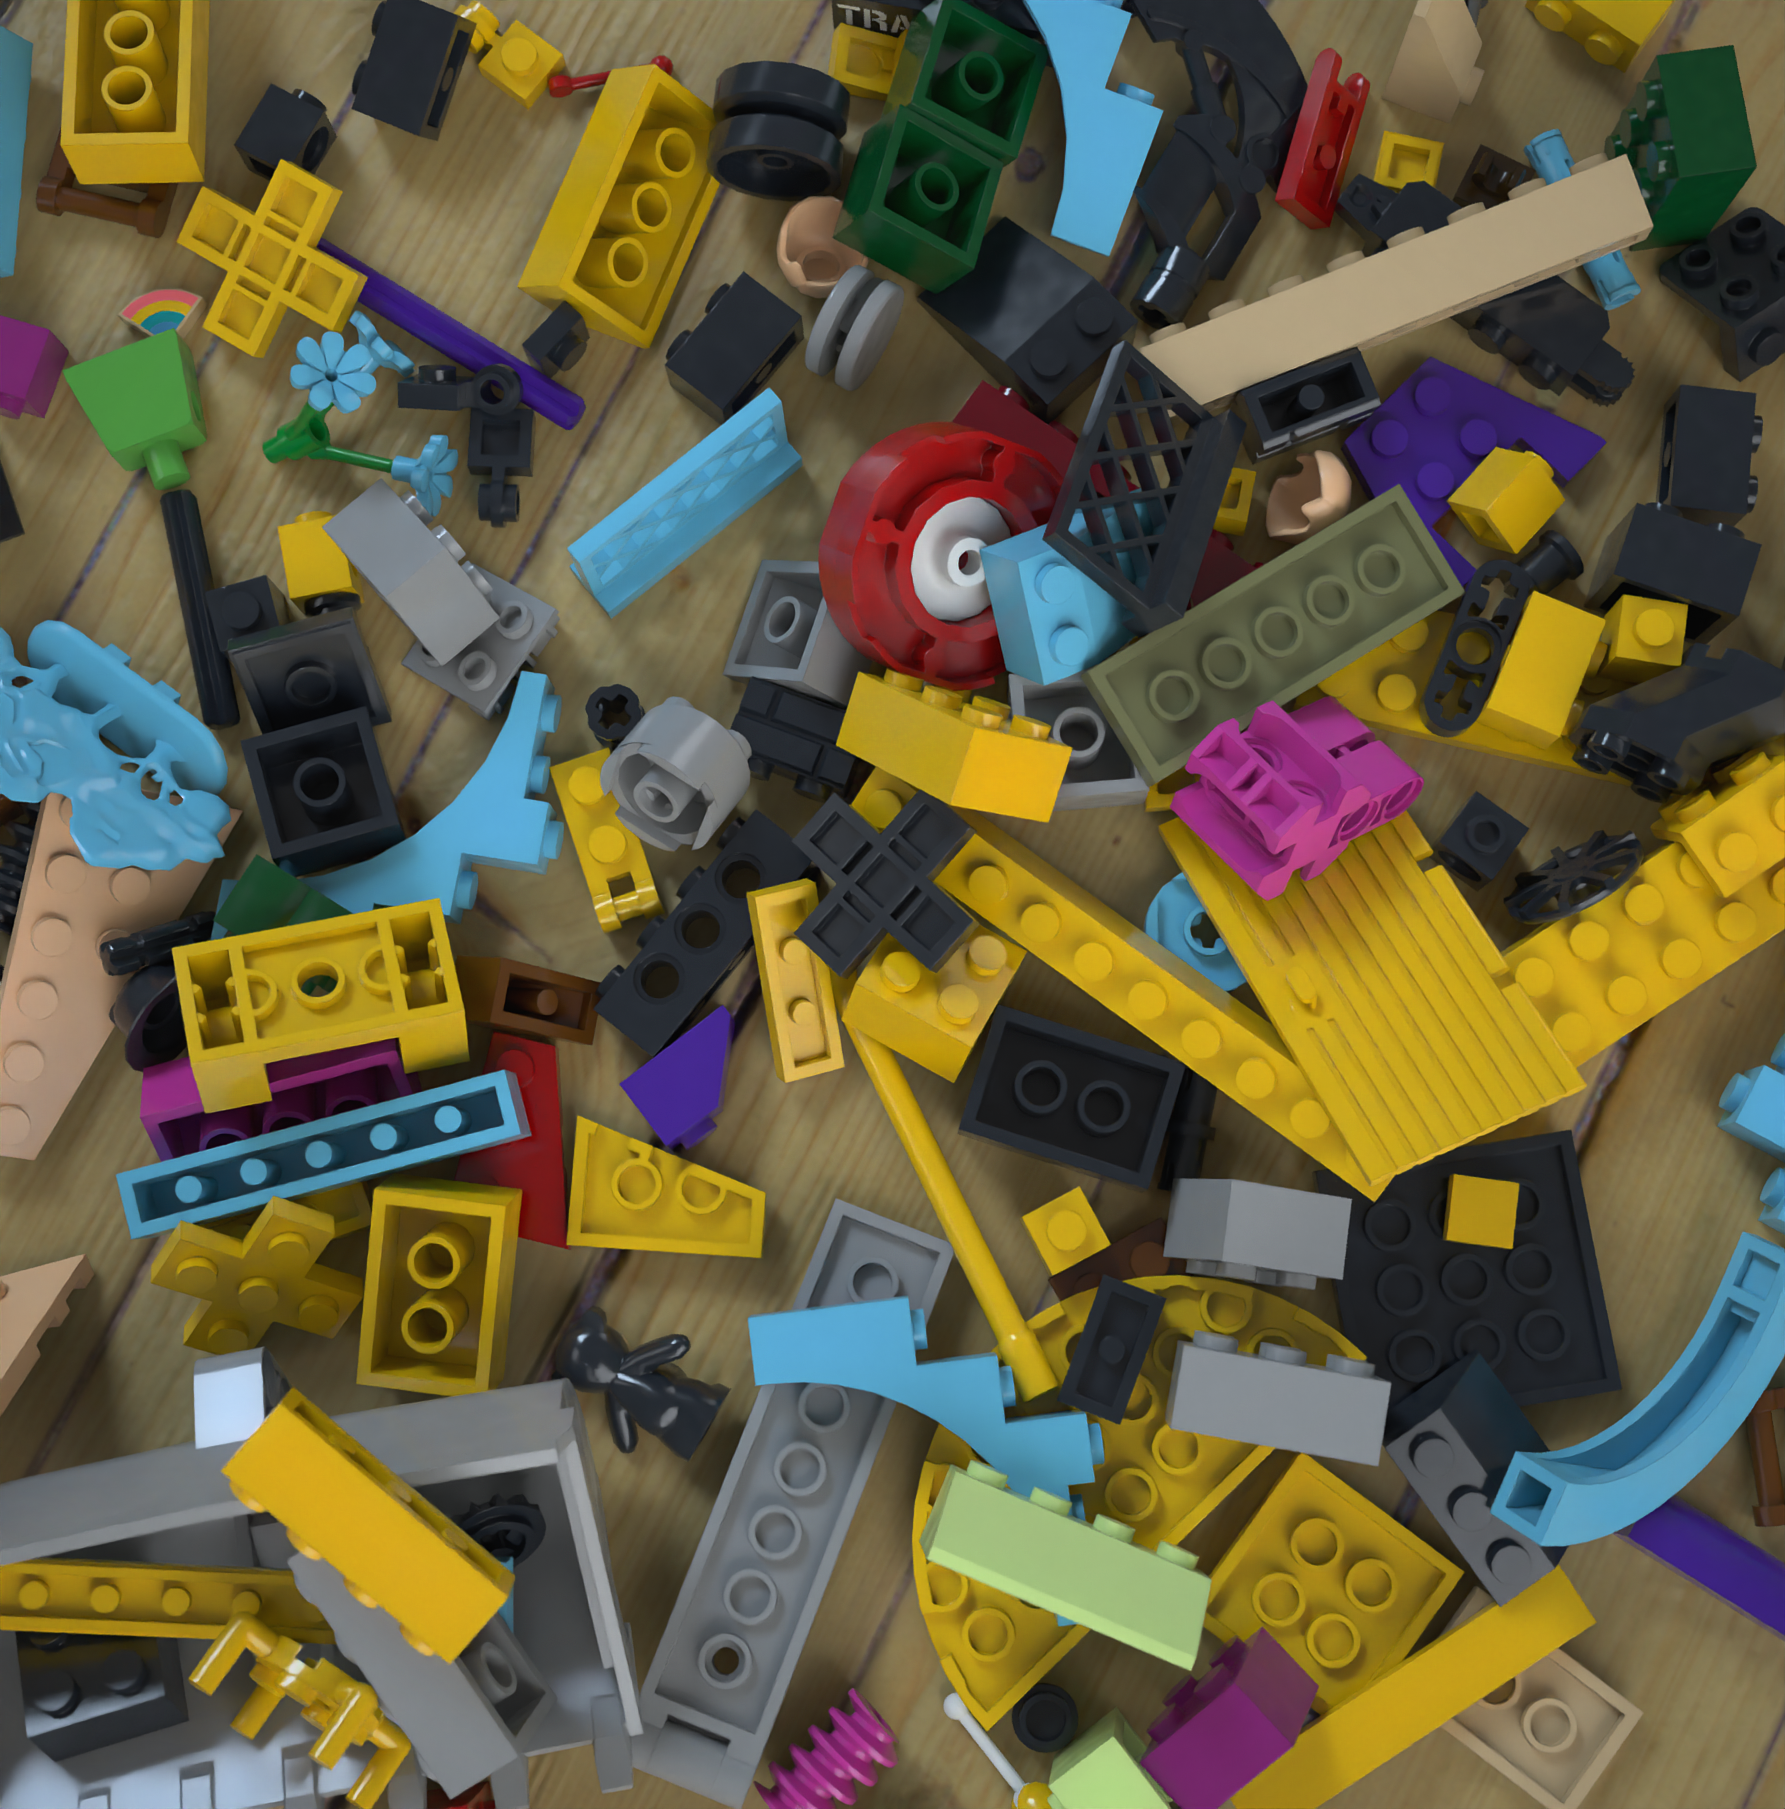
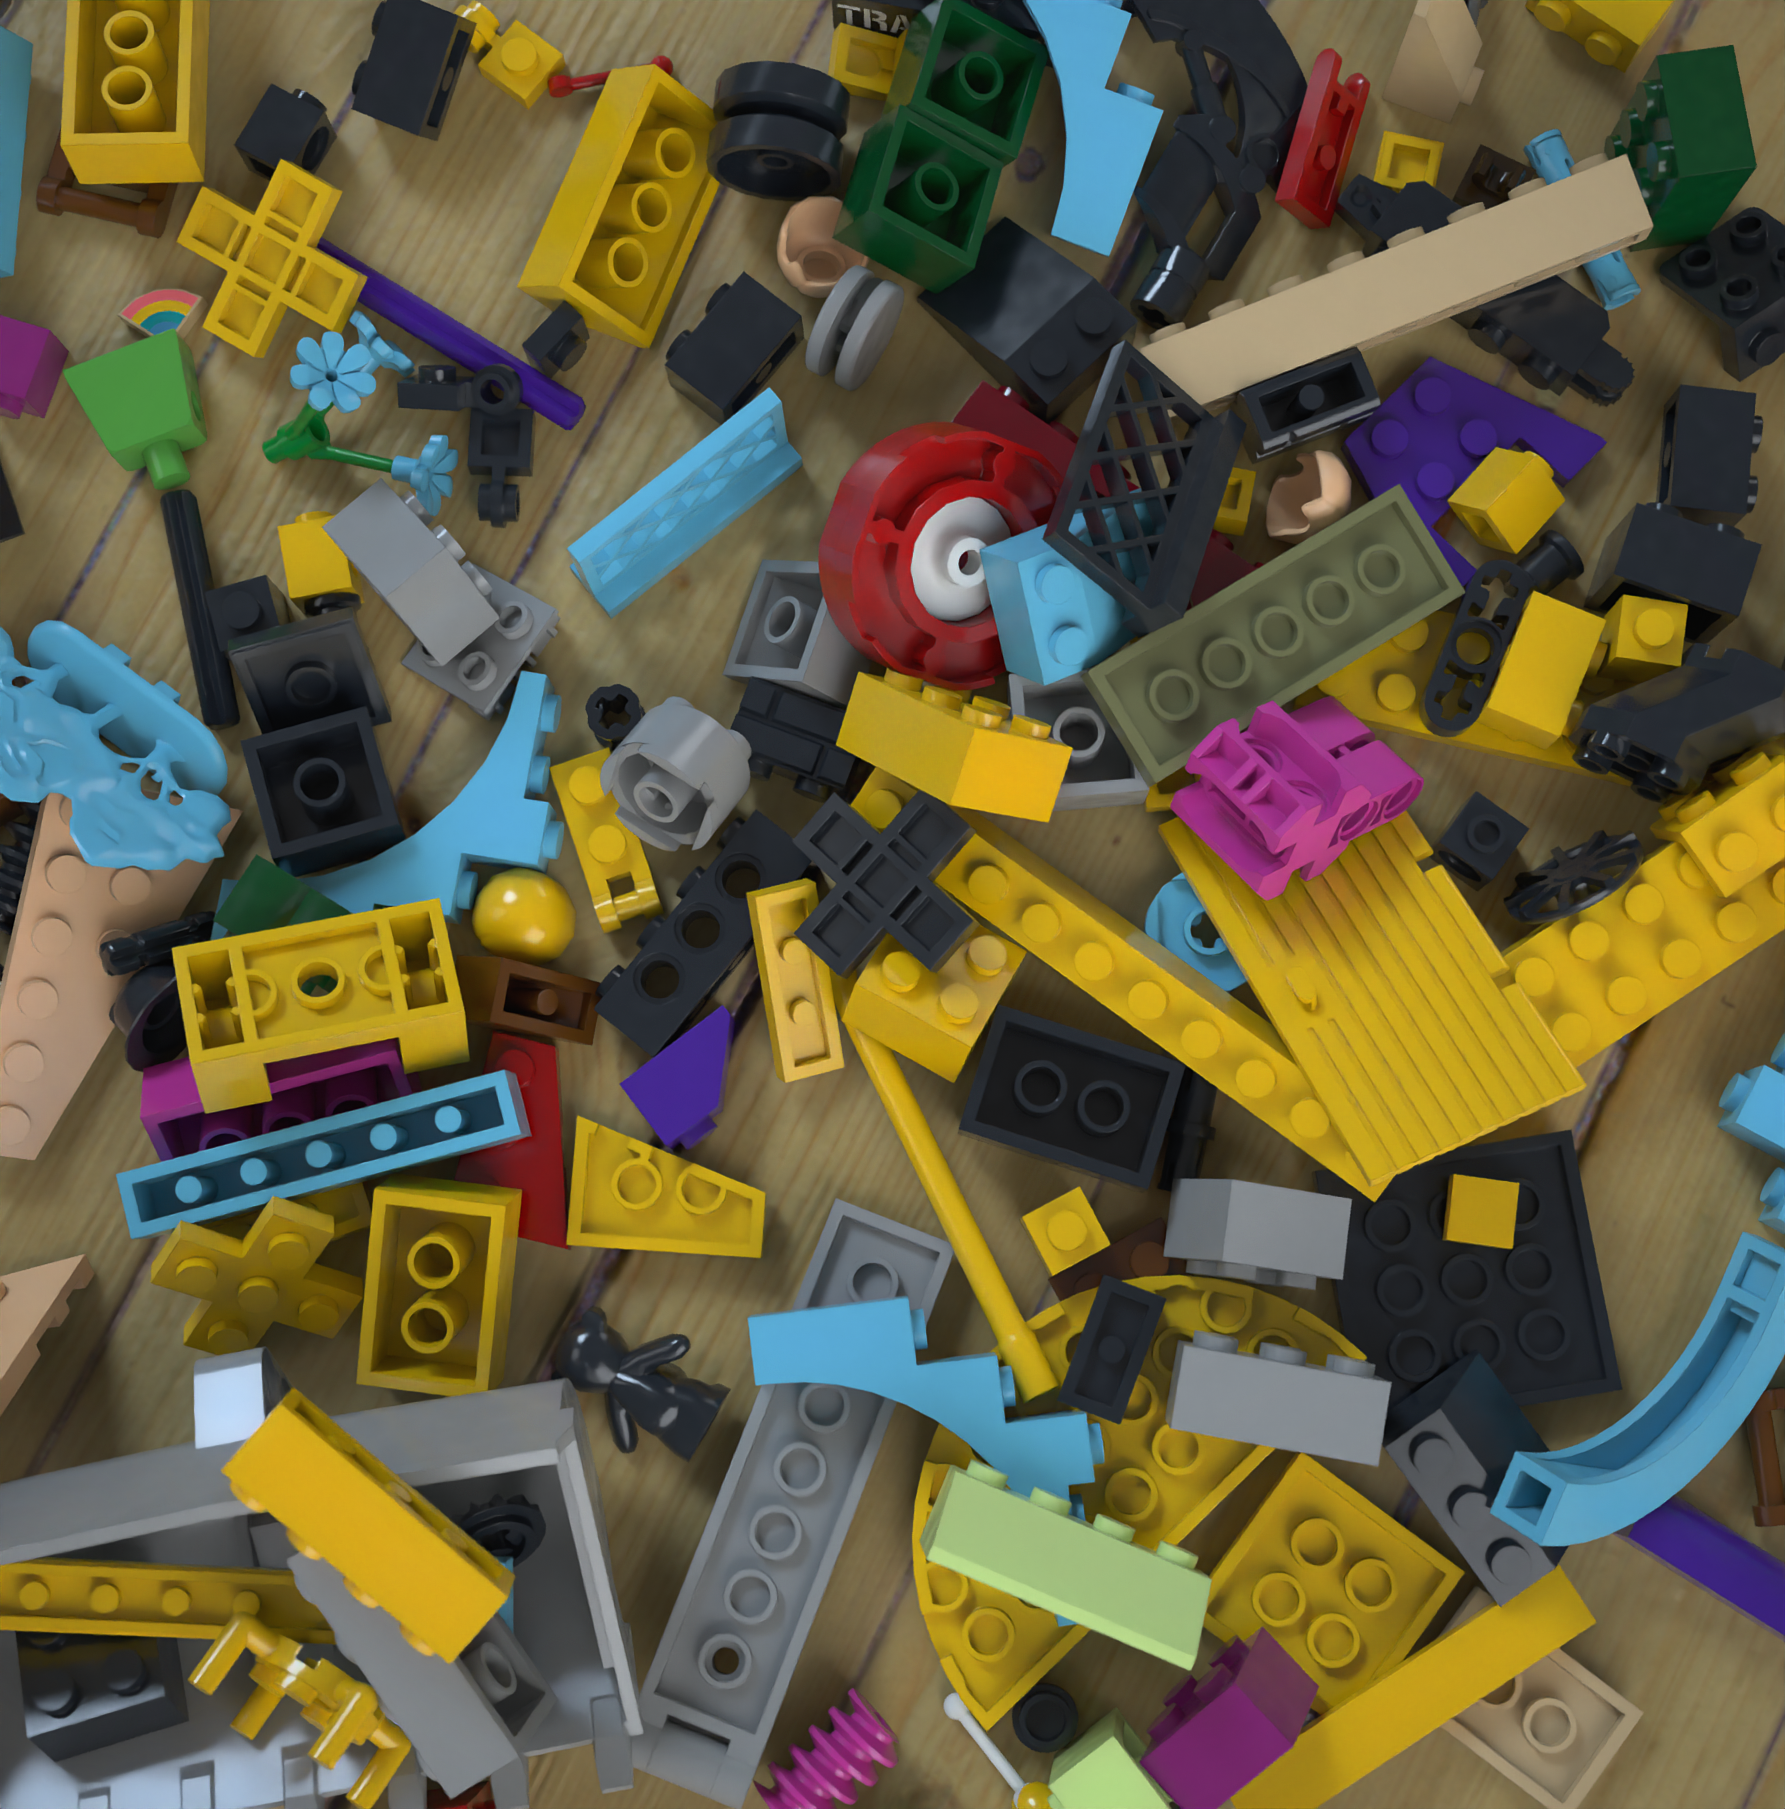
(524, 916): none -> yellow hair

